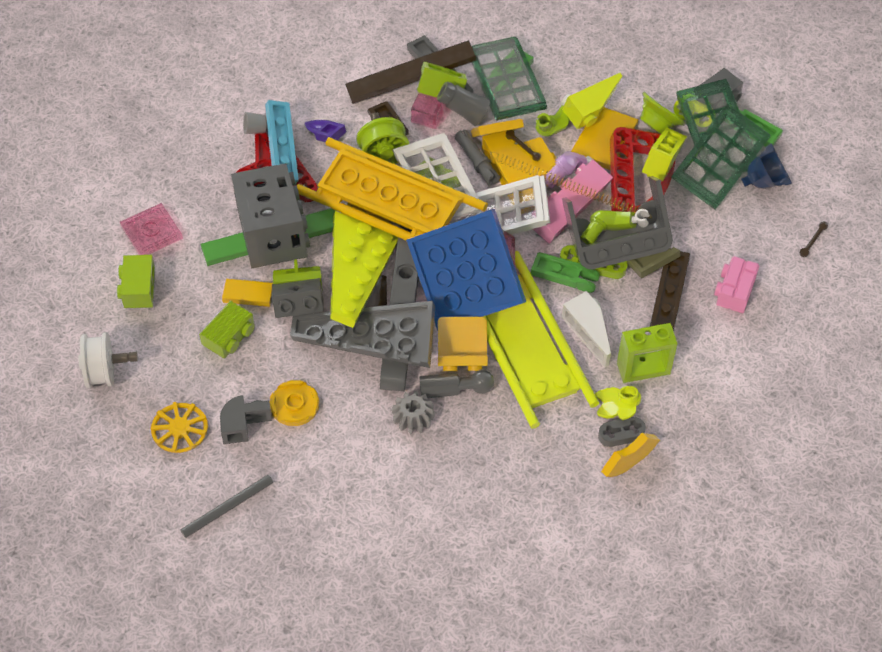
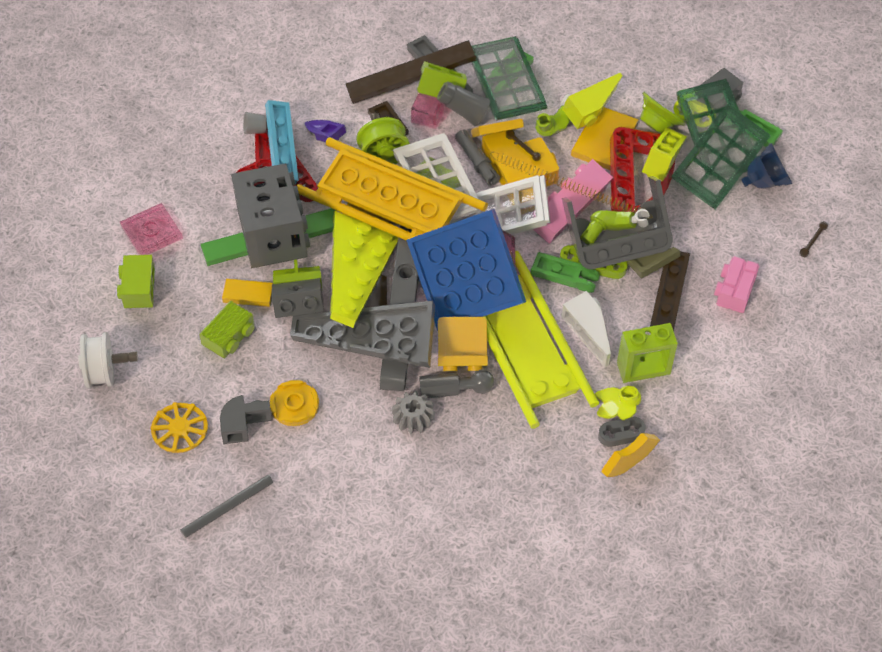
(566, 165): lavender arm -> none

